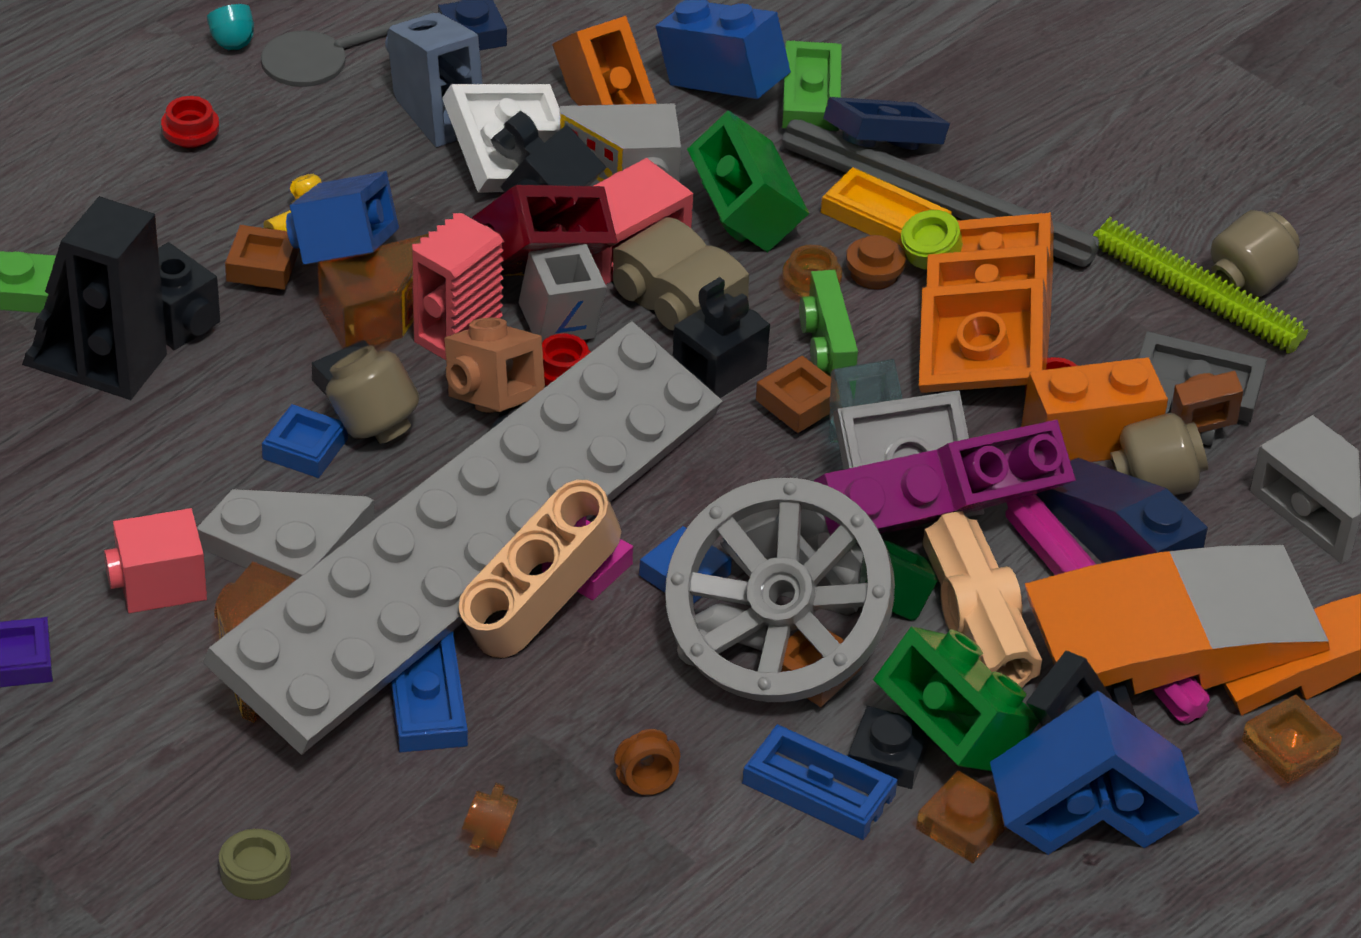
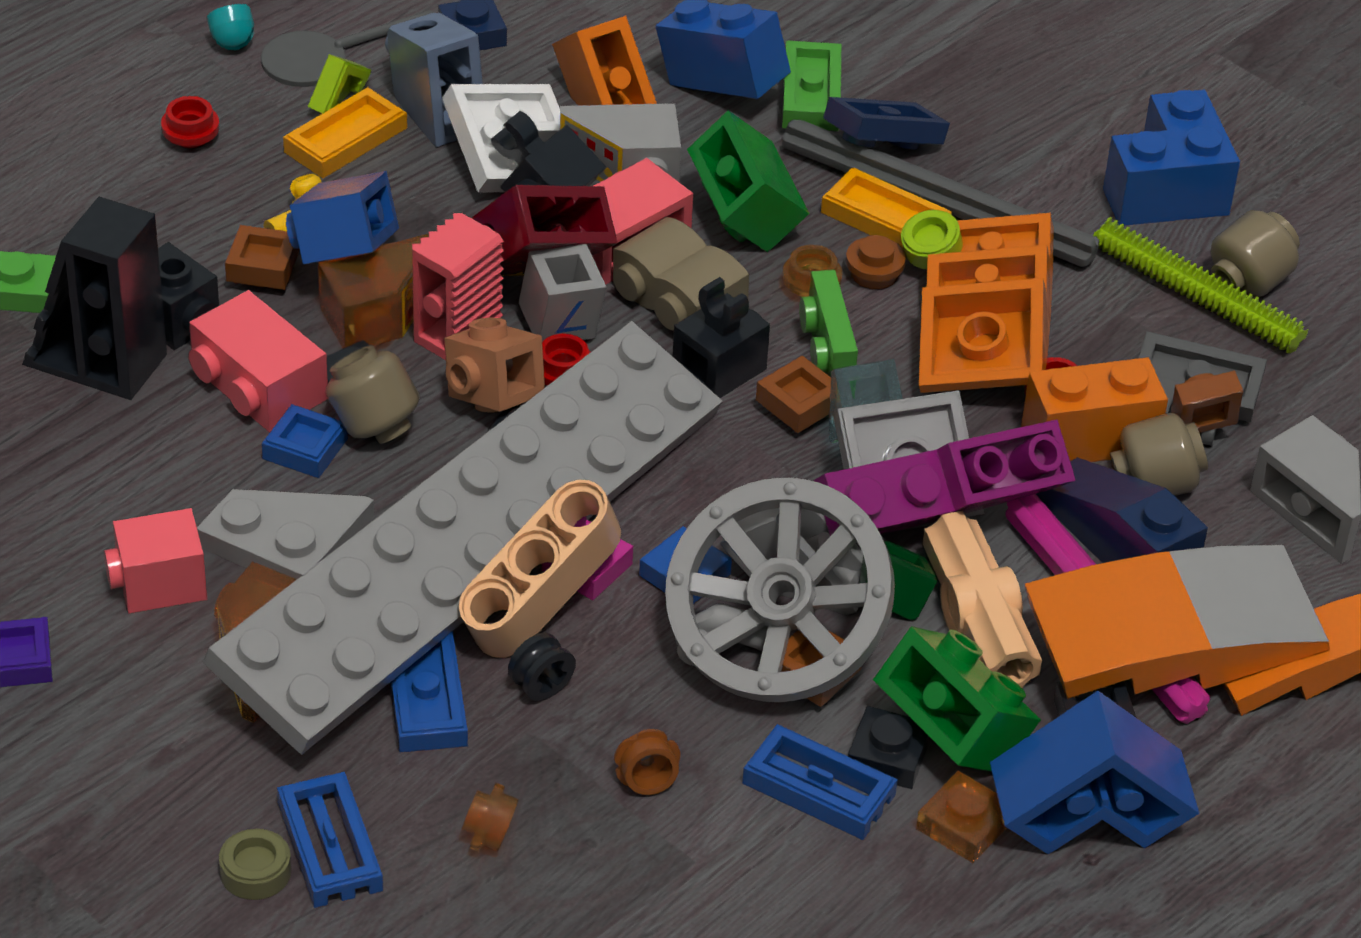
(257, 359): none -> coral brick
(336, 82): none -> lime tile
(341, 880): none -> blue tile
(345, 132): none -> light orange tile
(541, 666): none -> black bush
(1064, 687): black plate -> none
(1175, 166): none -> blue brick
(1291, 738): clear orange plate -> none

